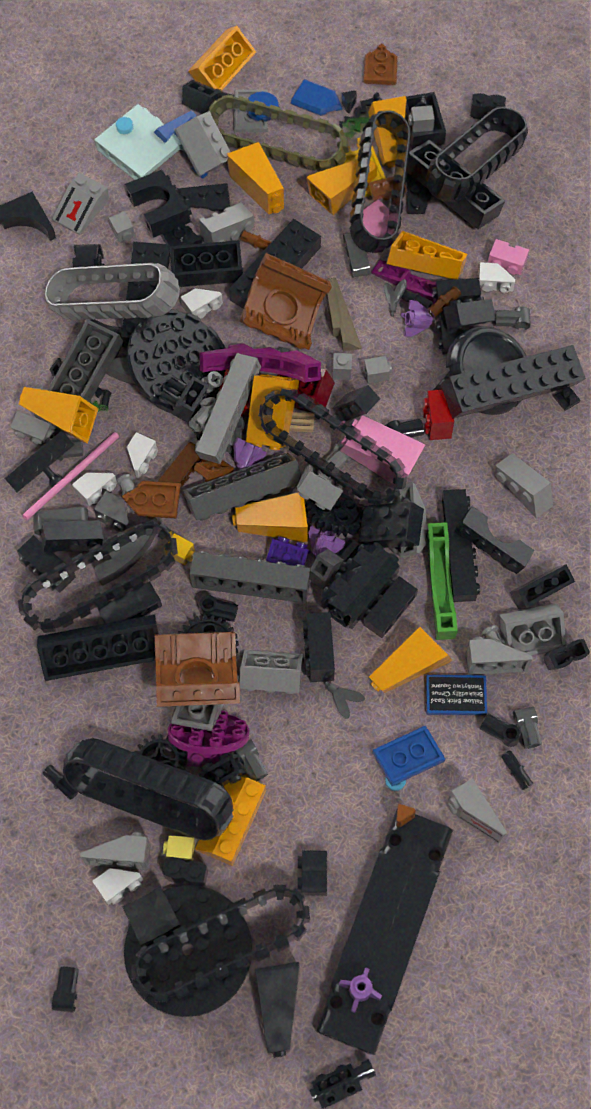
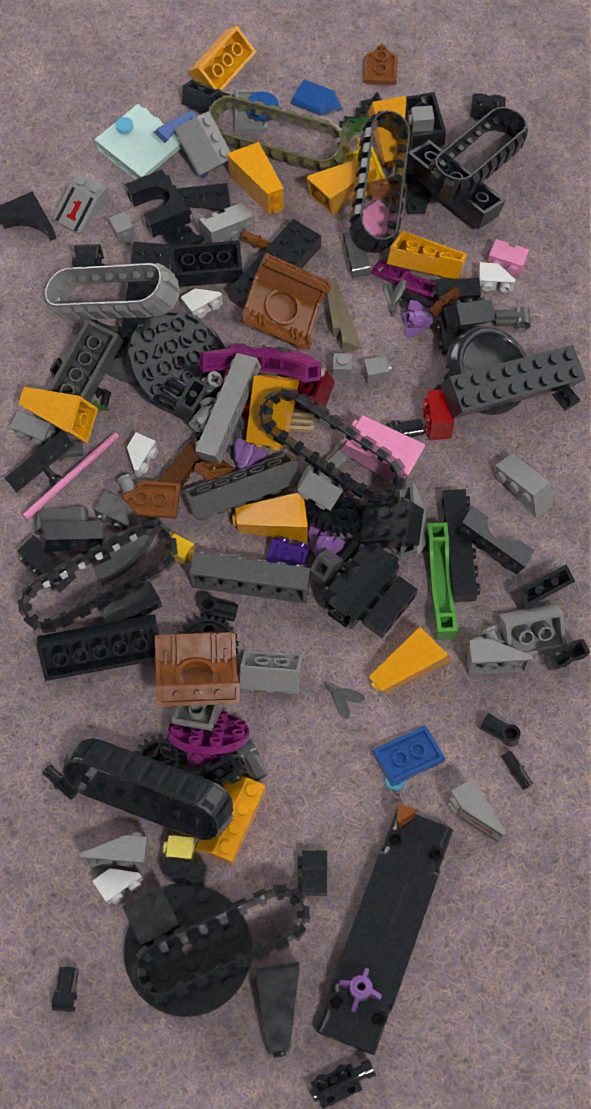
(93, 486): white slope -> none
(319, 647): black brick -> none
(349, 100): black slope -> none
(356, 403): black brick -> none
(456, 695): black tile -> none
(527, 723): dark grey piece -> none

